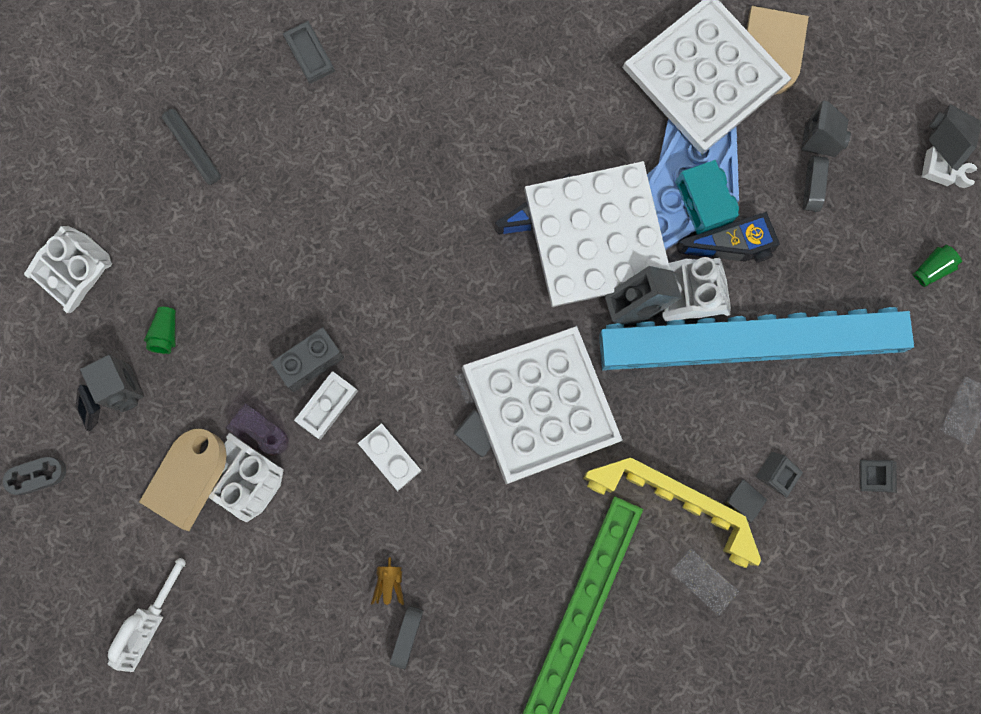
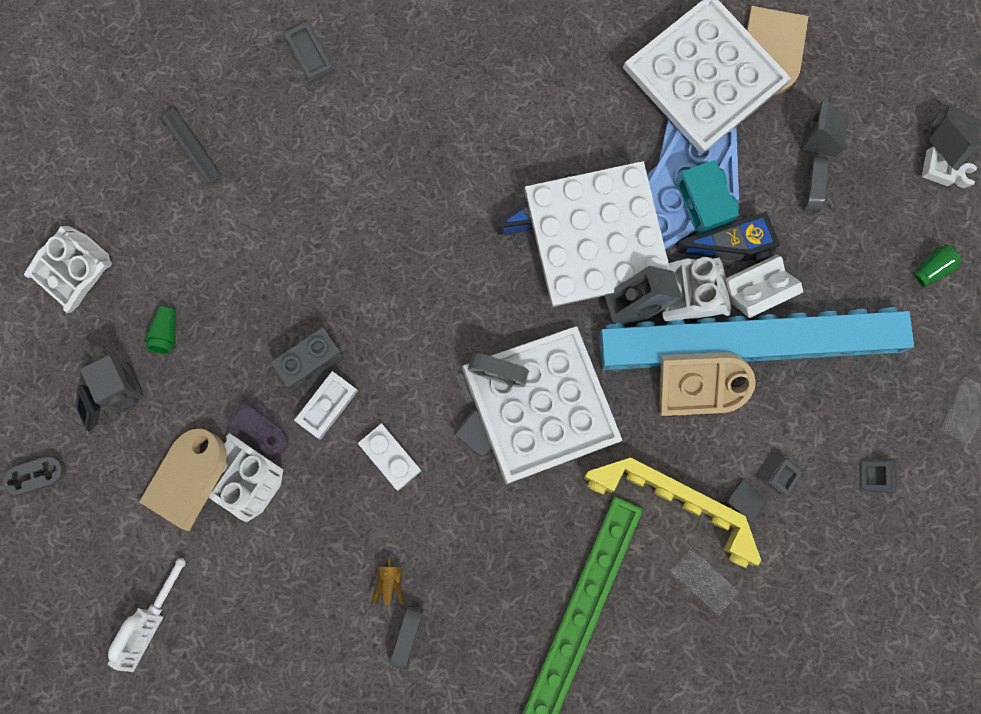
(498, 370): none -> dark grey beam
(703, 383): none -> tan tile
(762, 286): none -> white bracket

